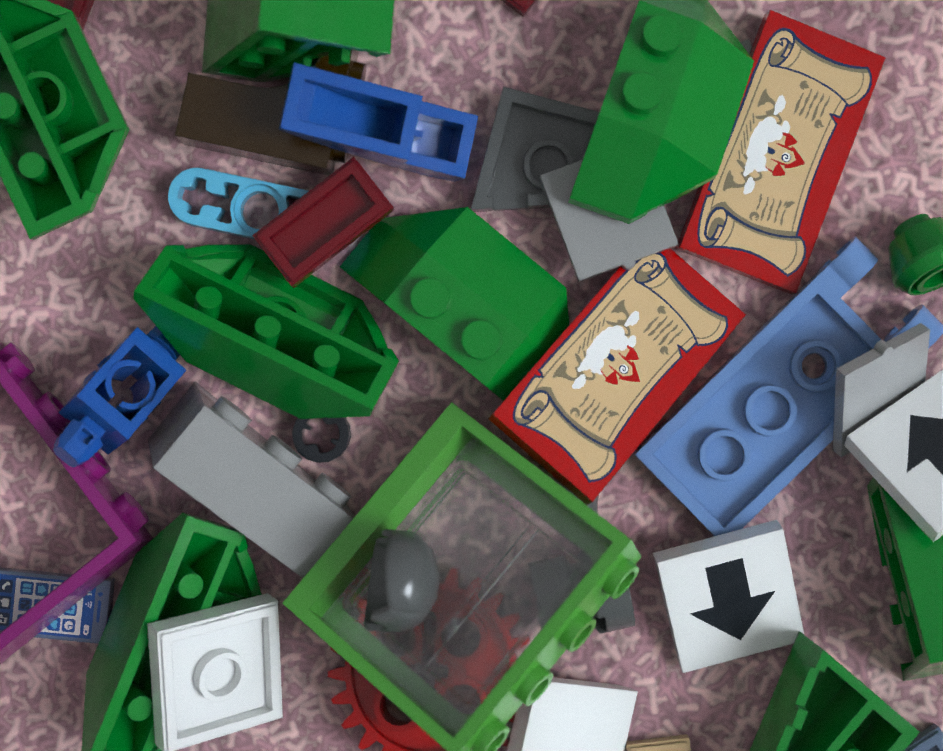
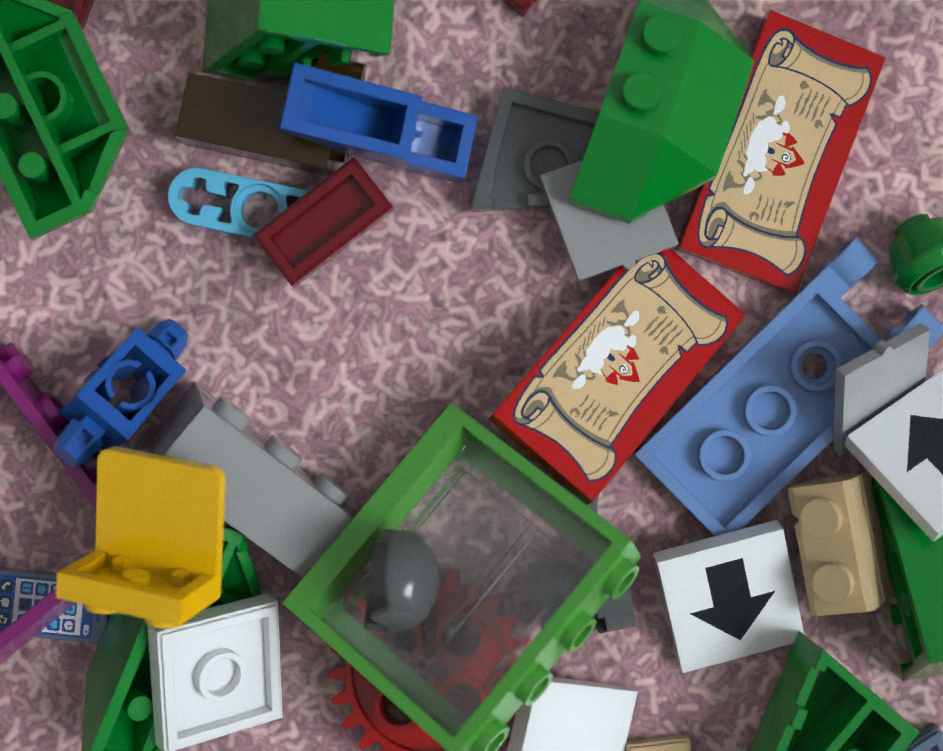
(153, 539): none -> yellow bracket
(245, 324): green wedge -> none
(313, 451): black bush -> none
(464, 291): green wedge -> none
(840, 544): none -> tan brick

